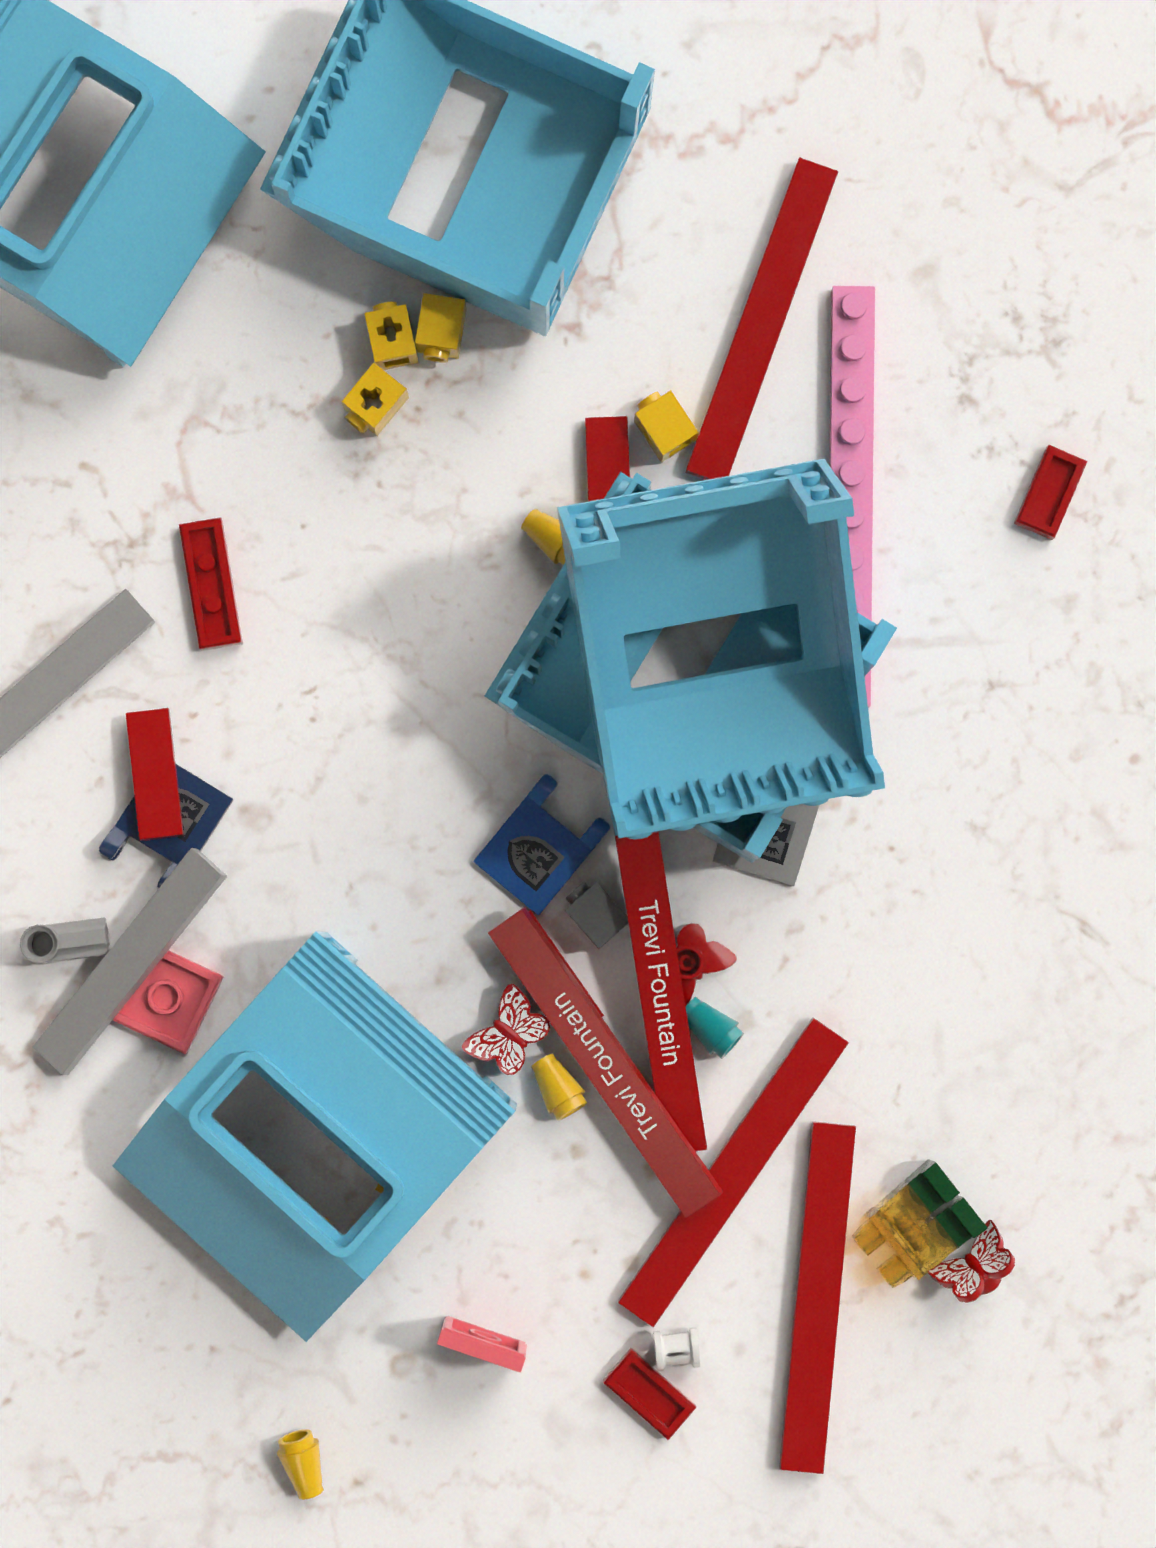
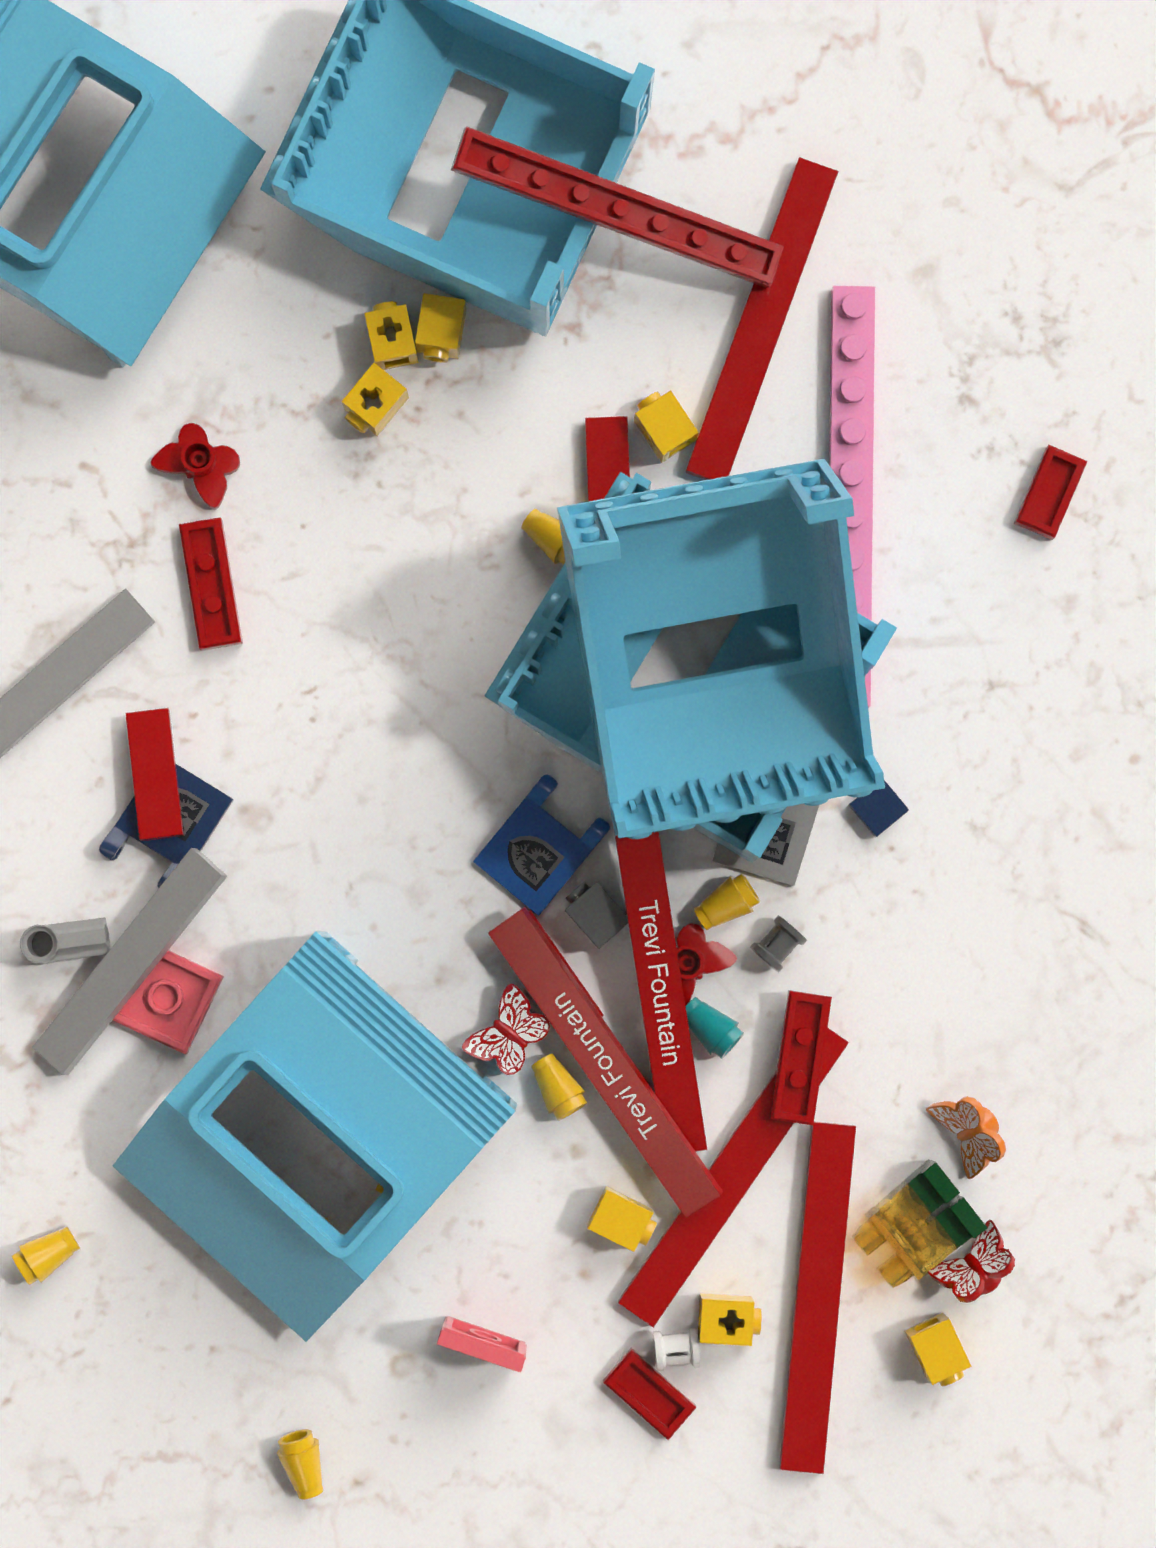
(44, 1255): none -> yellow cone
(200, 462): none -> red animal
(616, 207): none -> red tile
(622, 1219): none -> yellow brick
(716, 1306): none -> yellow brick
(727, 902): none -> yellow cone
(778, 943): none -> dark grey bush
(800, 1058): none -> red tile
(879, 809): none -> dark blue tile
(938, 1350): none -> yellow brick
(975, 1129): none -> orange animal

